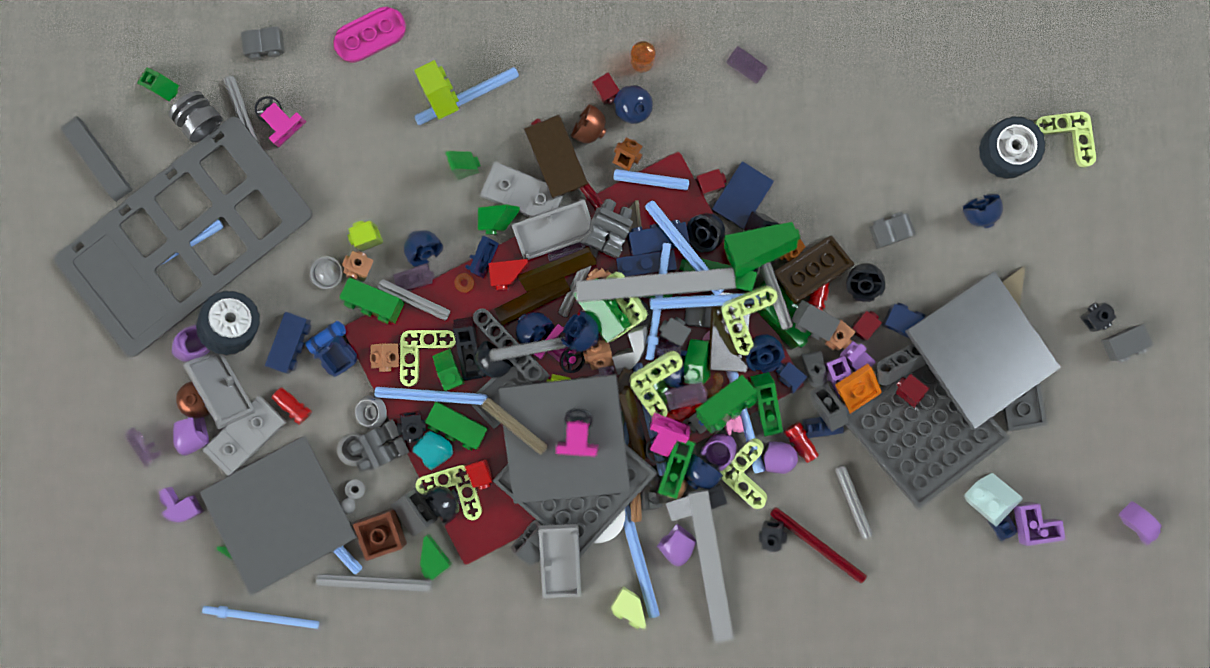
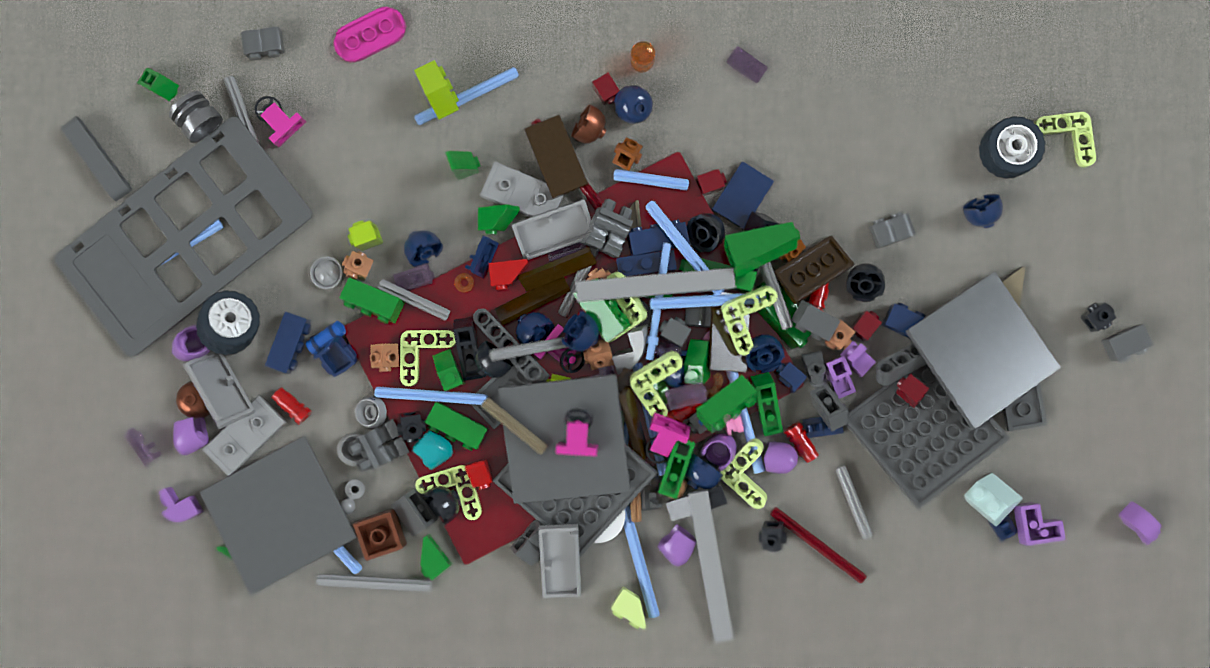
(223, 612): light blue bar -> none
(858, 388): orange plate -> none

